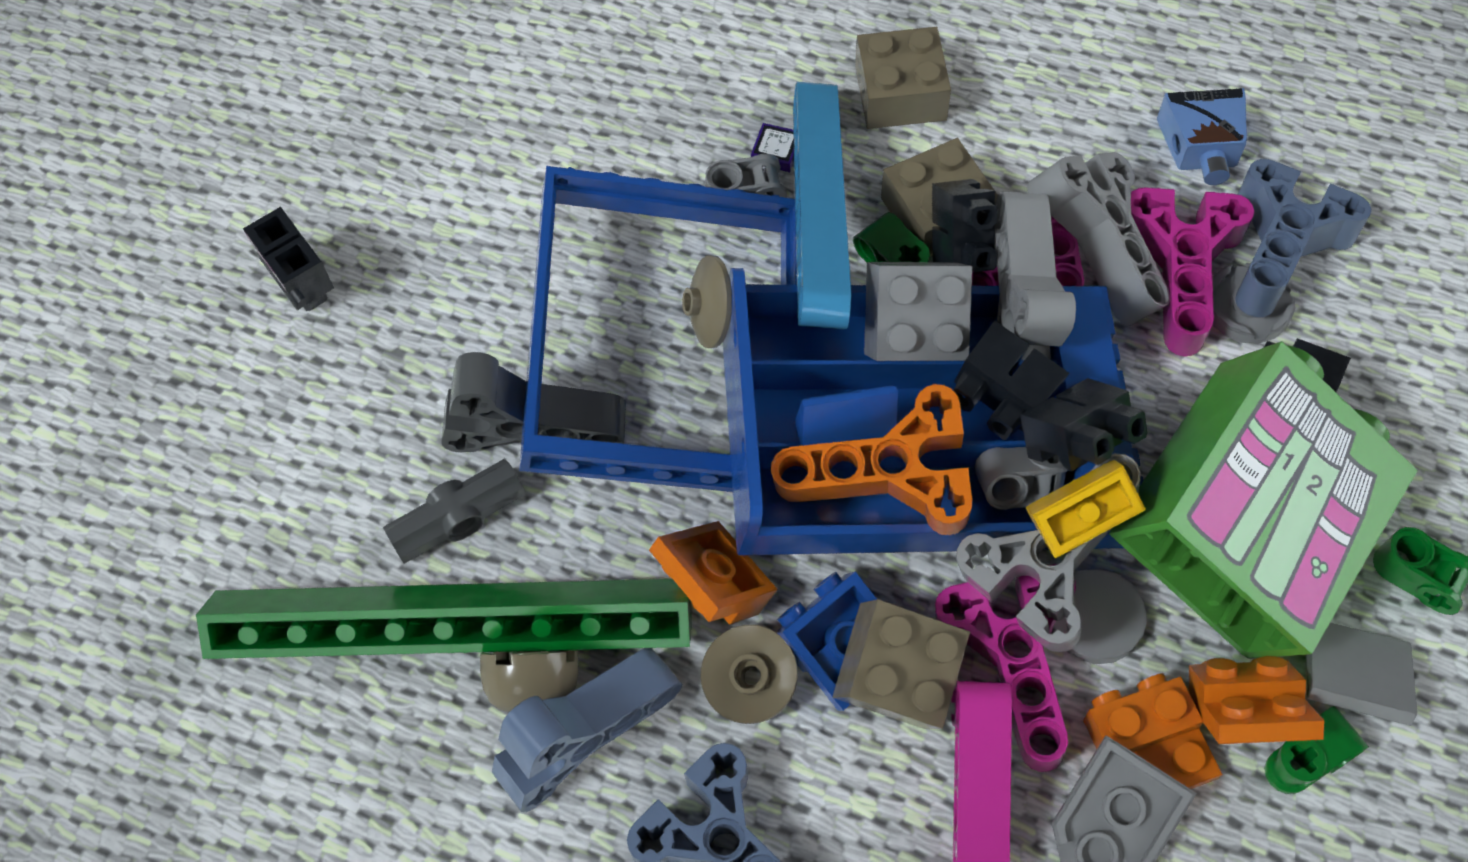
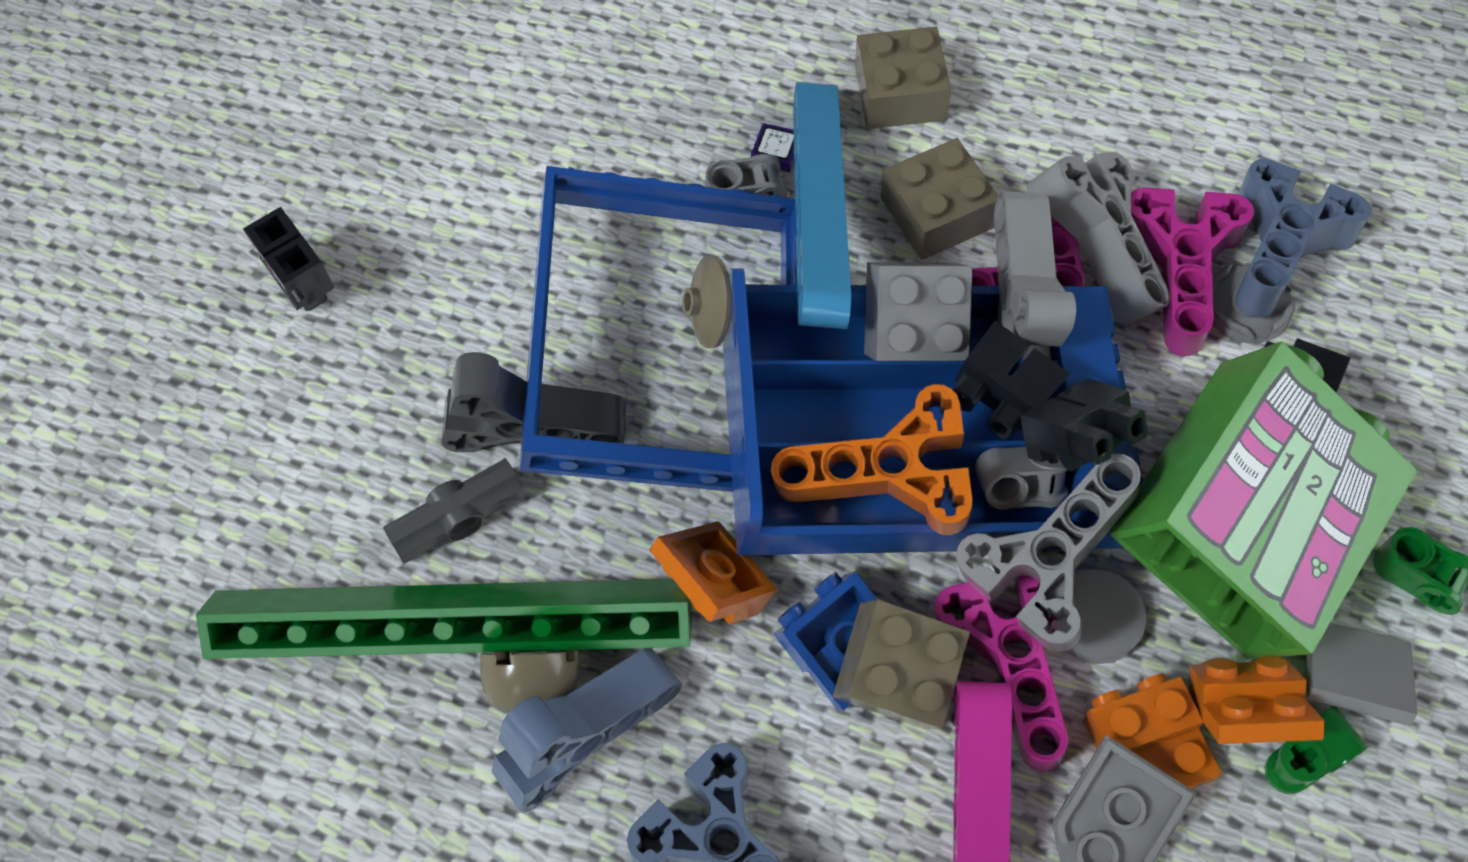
(725, 670): dark tan dish -> none
(847, 416): blue slope -> none
(889, 242): green piece -> none
(965, 224): black hips -> none
(1085, 508): yellow slope -> none
(1205, 130): medium blue torso -> none

